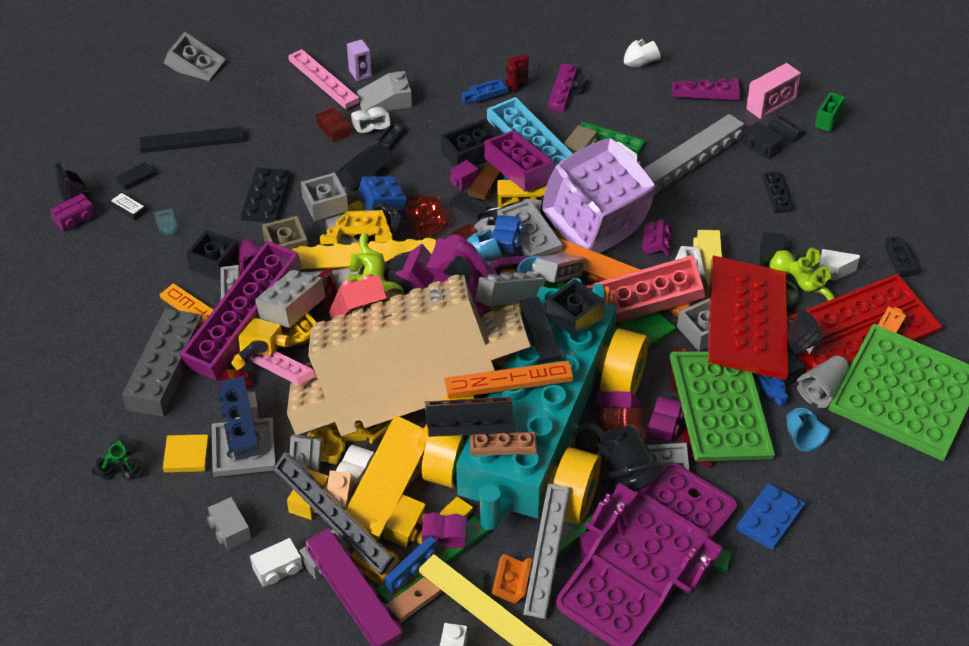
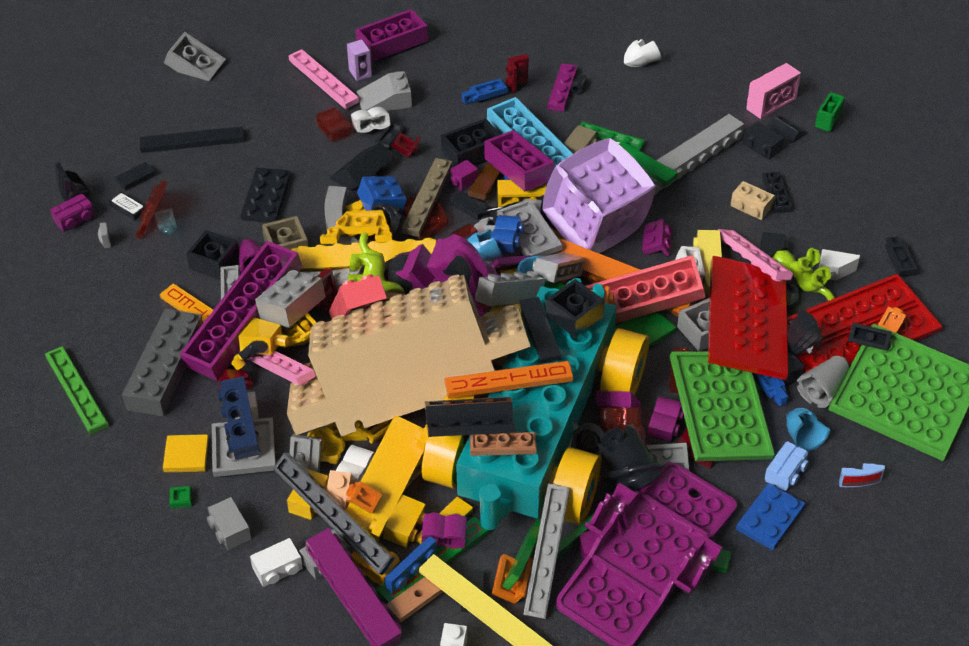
(76, 390): none -> bright green tile
(104, 235): none -> light grey tile
(117, 454): black plant -> none
(151, 204): none -> clear red wing
(180, 497): none -> green tile
(324, 196): light grey brick -> none
(363, 496): none -> orange bracket
(393, 34): none -> magenta brick
(406, 145): none -> dark red bracket
(427, 197): none -> dark tan plate
(522, 556): none -> green tile
(652, 167): none -> green tile
(713, 90): magenta wing -> none
(752, 200): none -> tan brick
(755, 255): none -> bright pink plate
(786, 466): none -> light blue brick
(867, 476): none -> slope
(869, 336): none -> black slope

